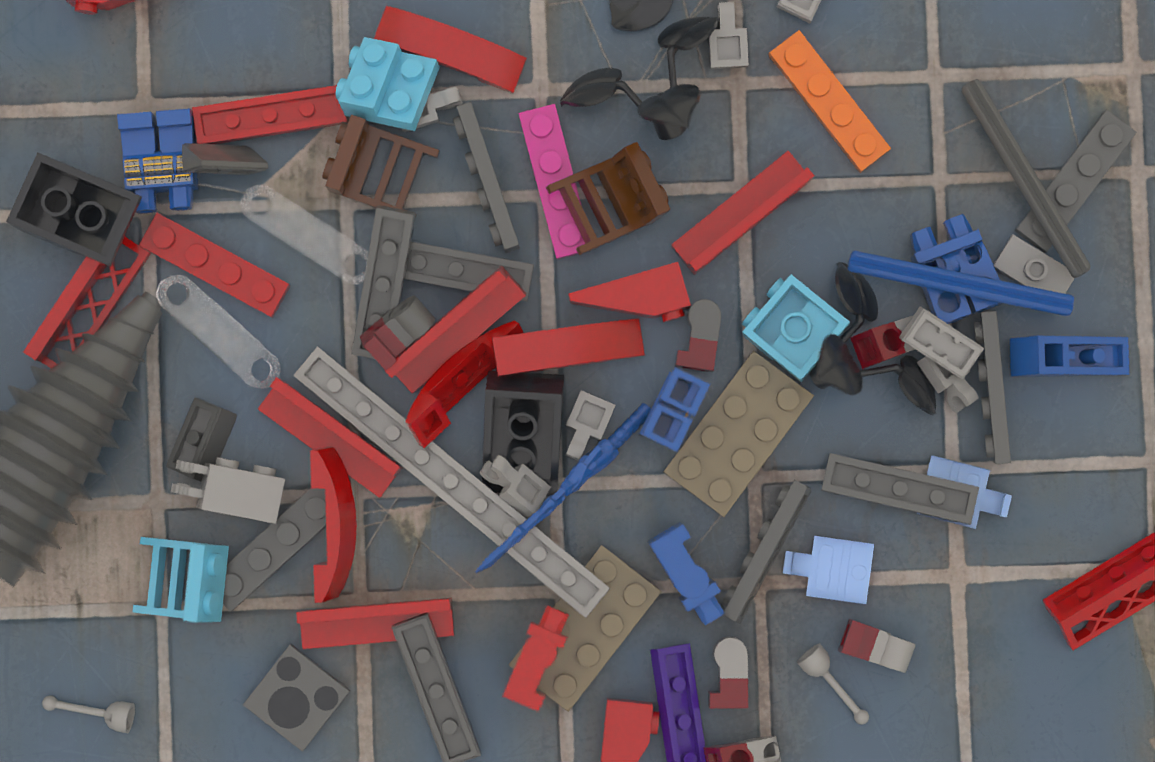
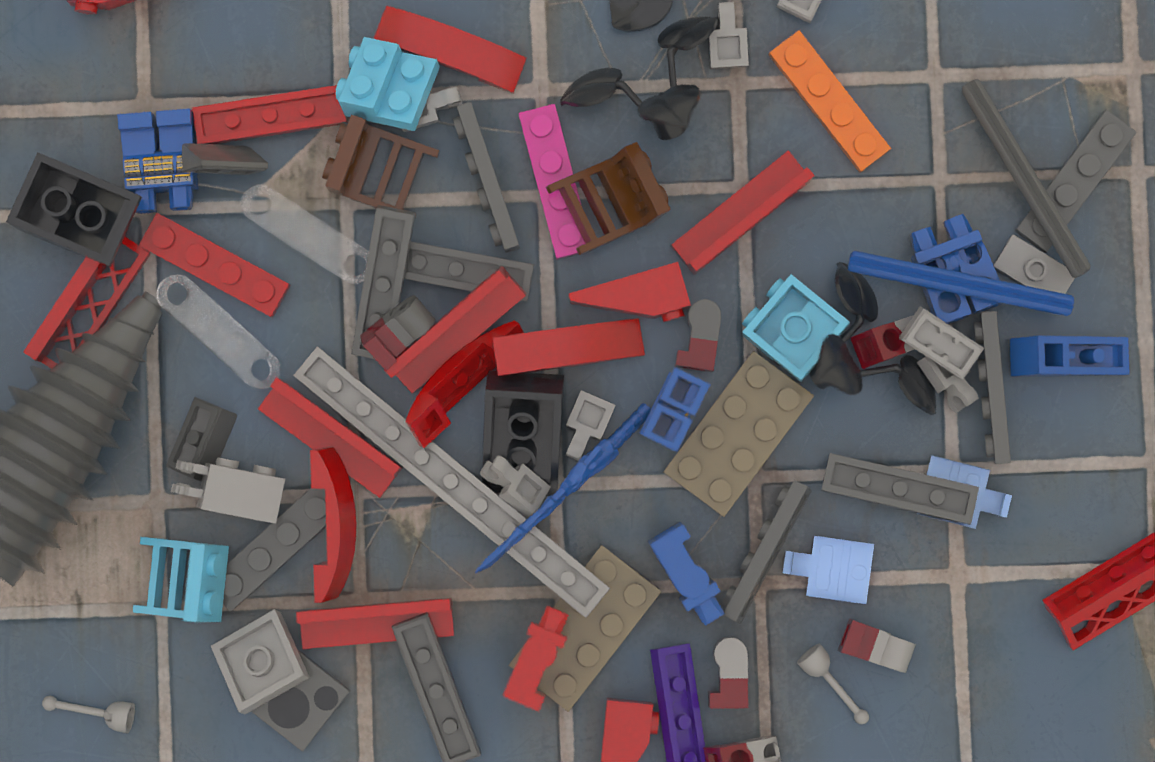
(259, 661): none -> light grey plate

